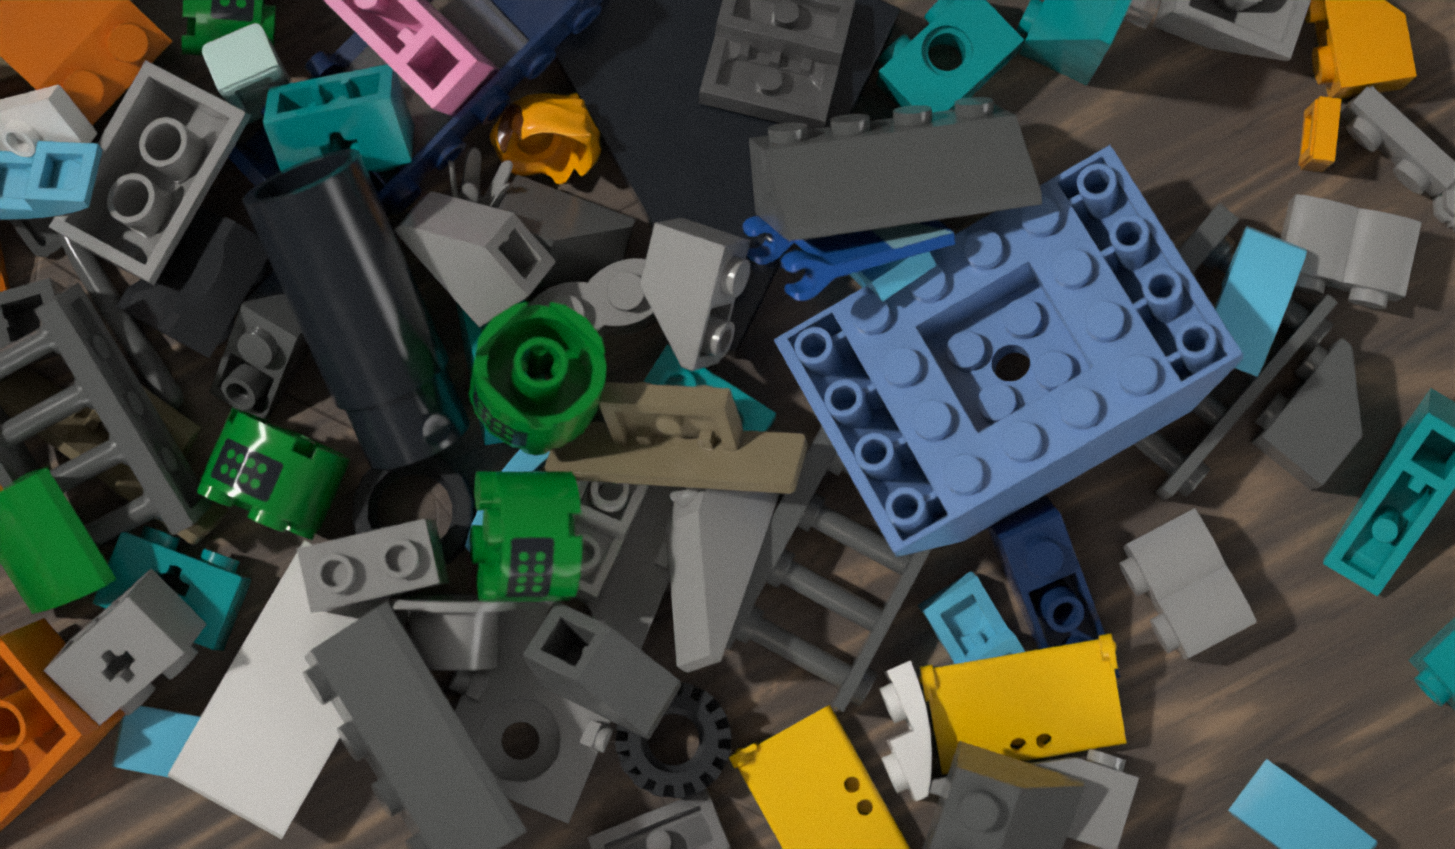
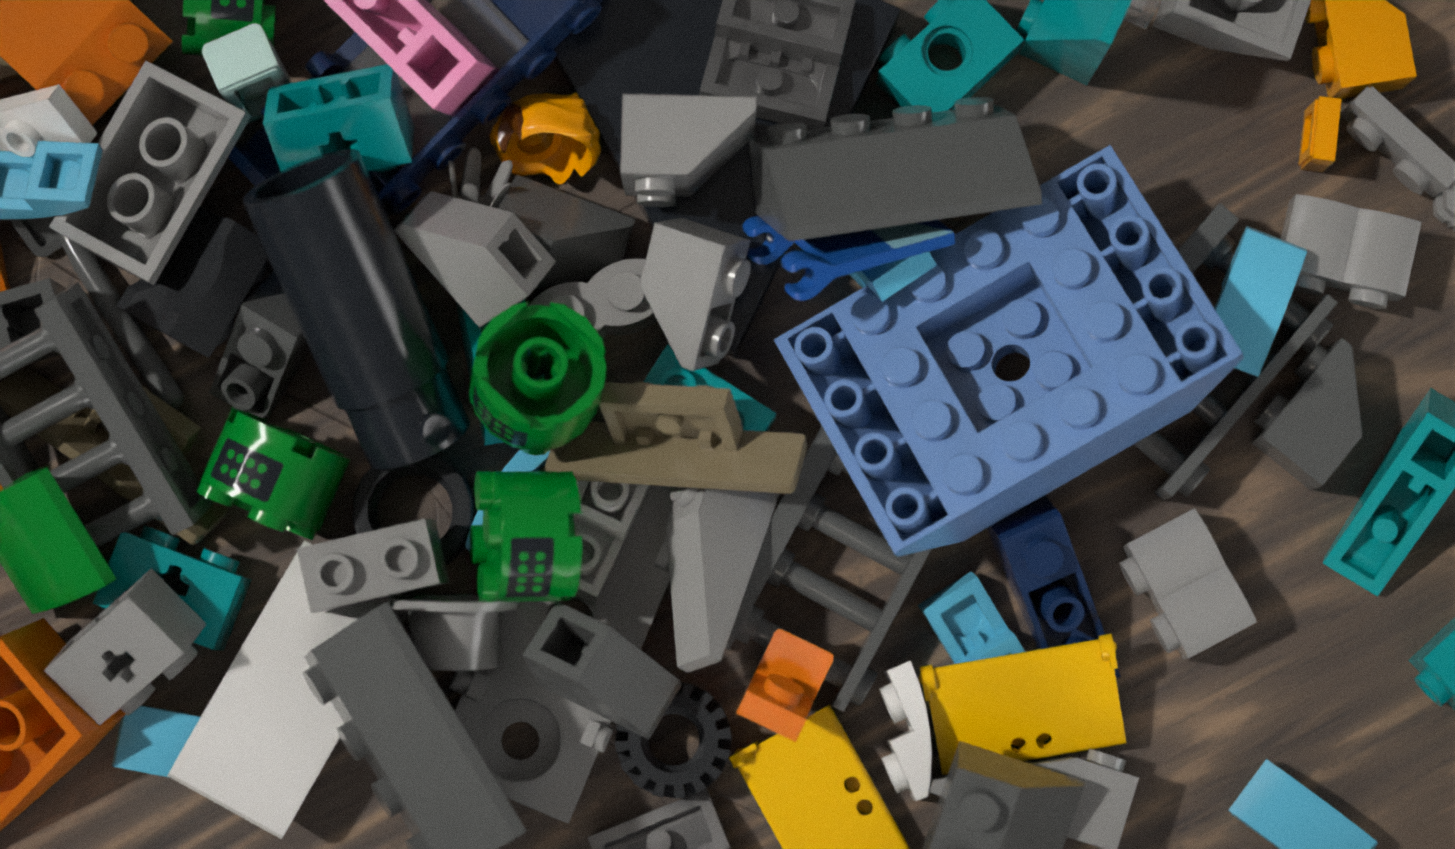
(679, 142): none -> light grey slope
(785, 684): none -> orange slope

